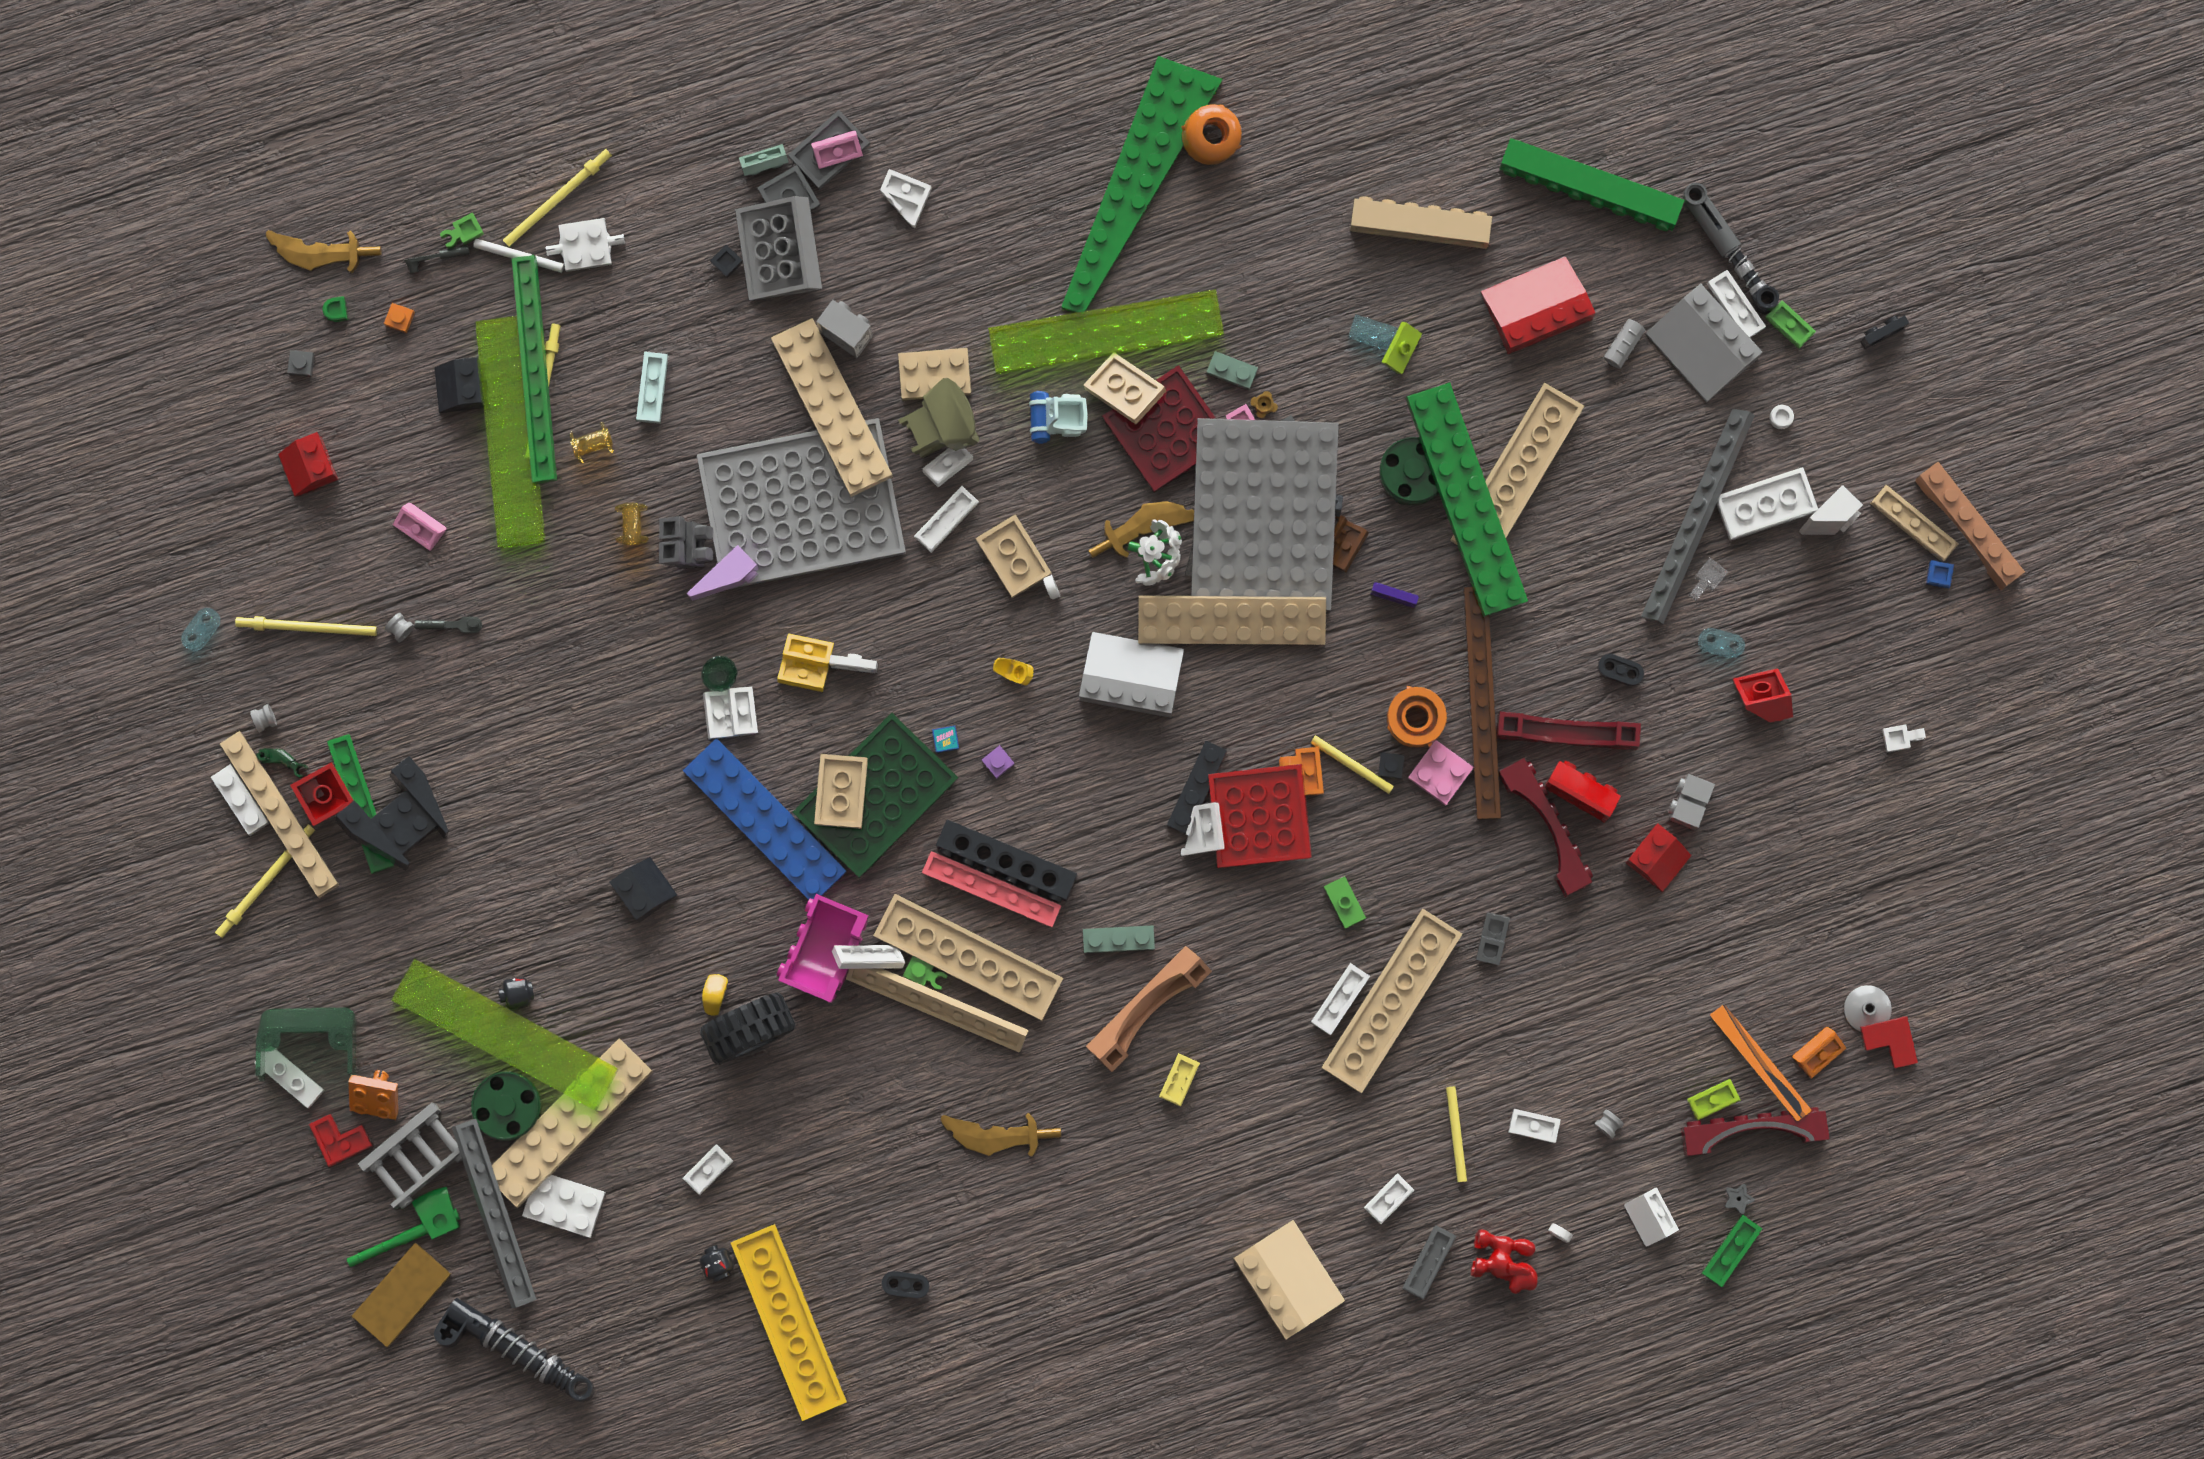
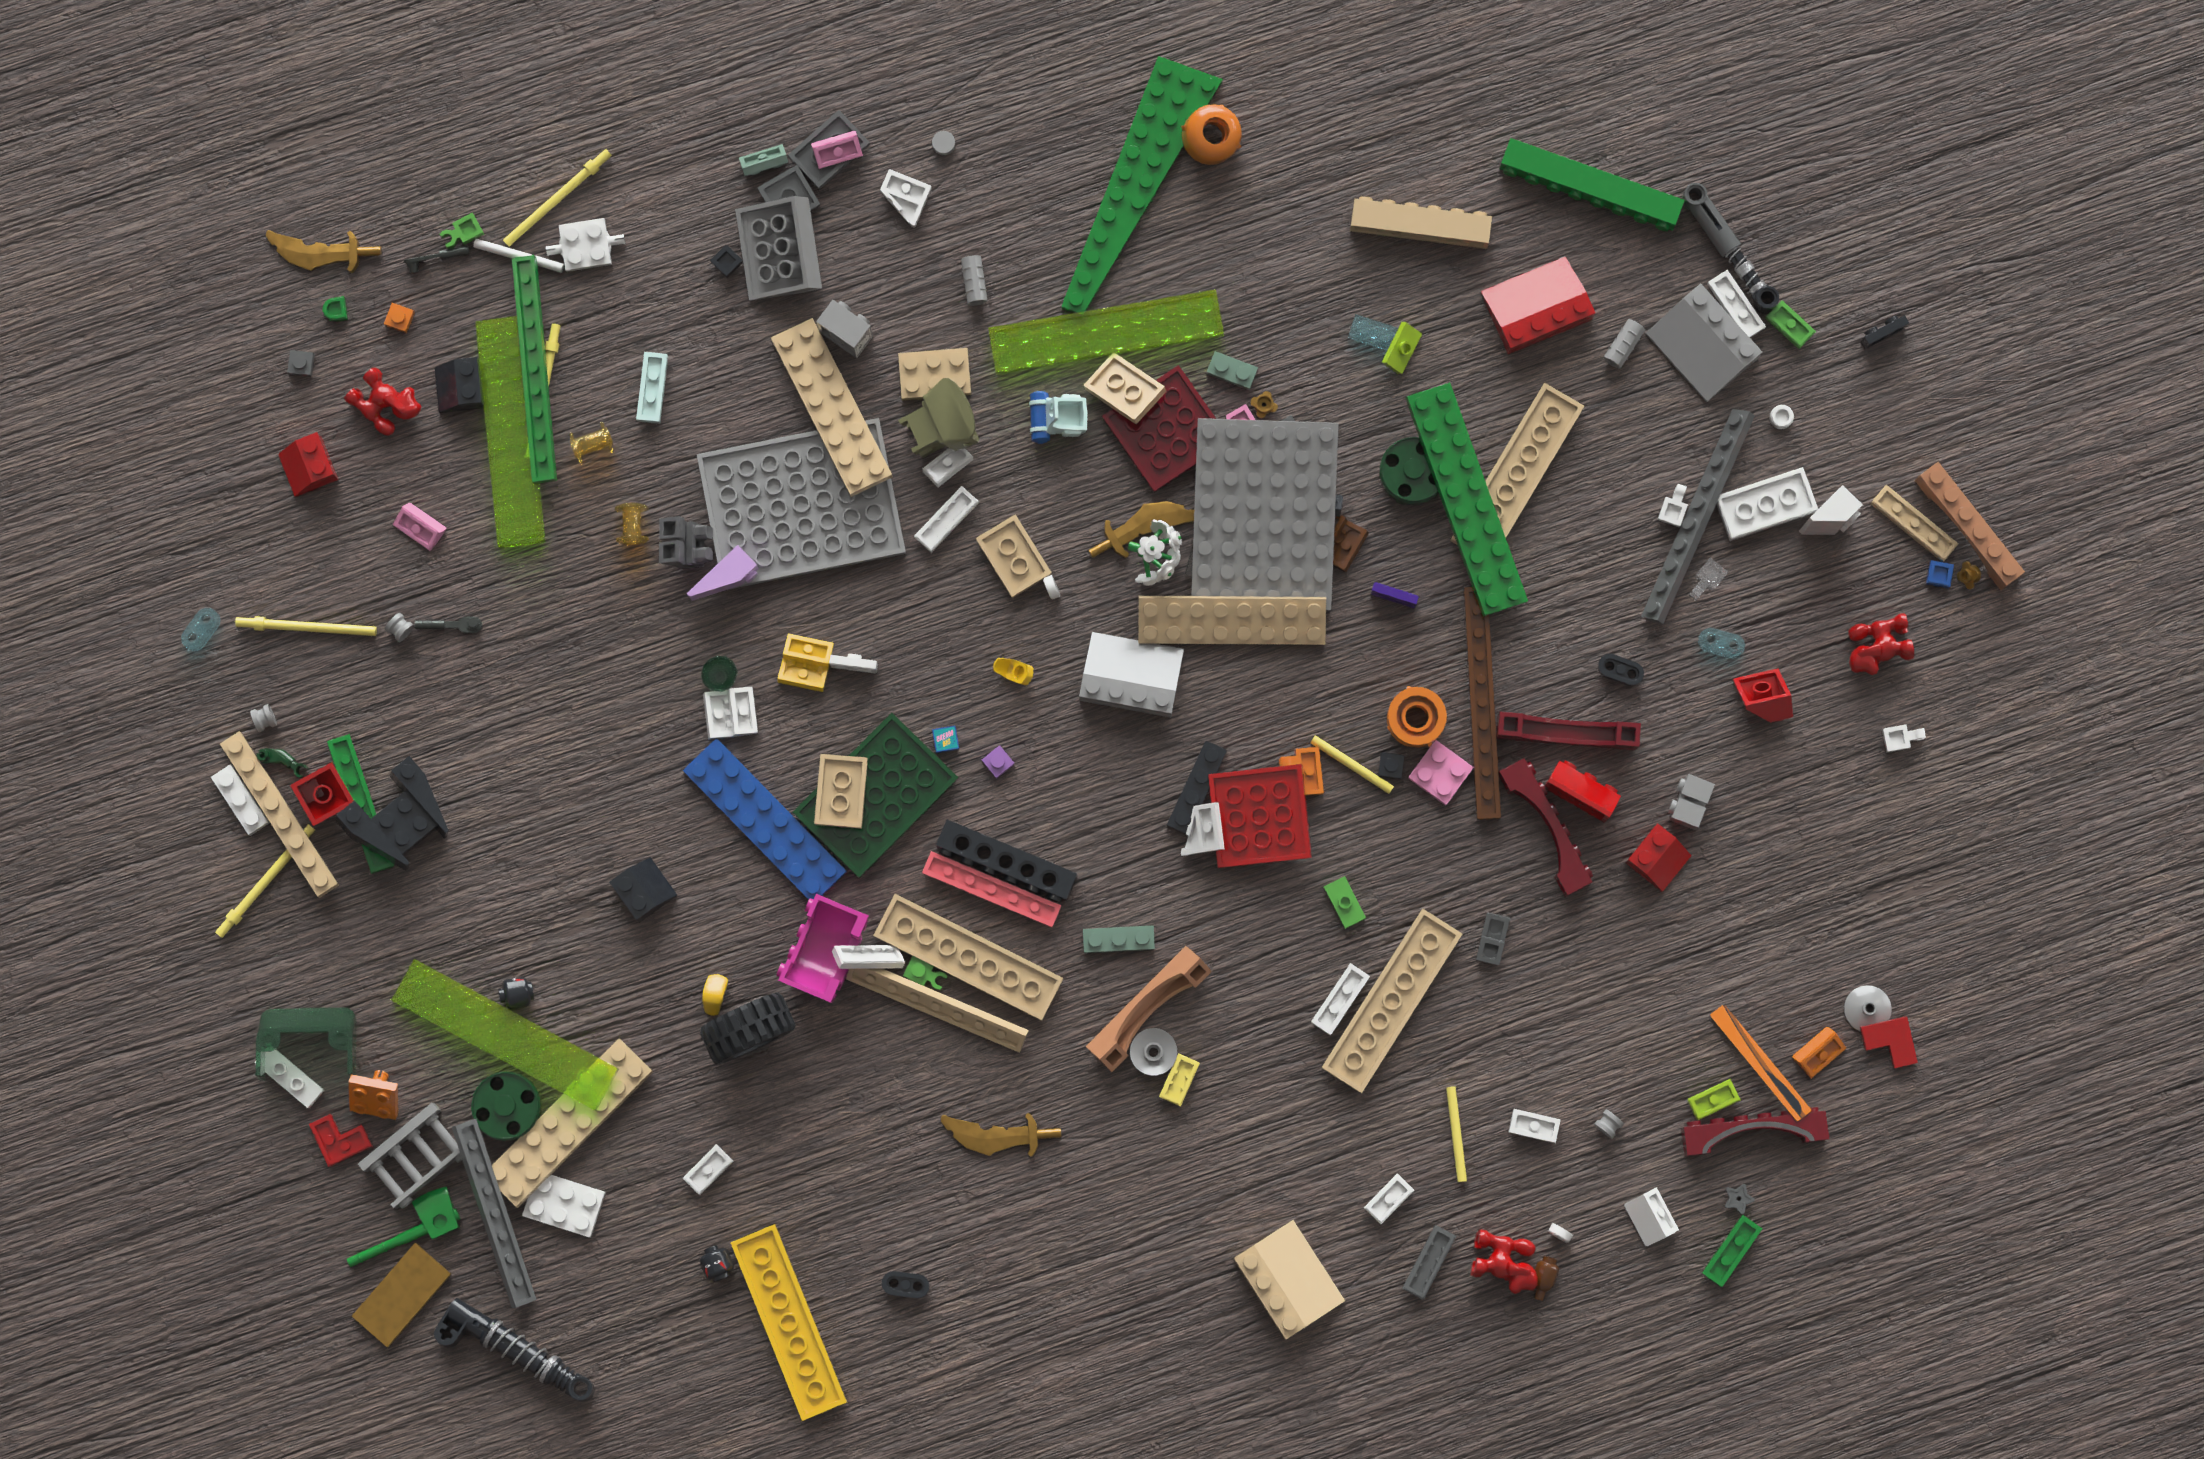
(383, 396): none -> red animal
(943, 142): none -> light grey tile
(974, 280): none -> light grey axle
(1156, 1039): none -> light grey dish
(1547, 1275): none -> reddish brown plant
(1673, 509): none -> white plate
(1885, 645): none -> red animal
(1969, 575): none -> pearl gold plate

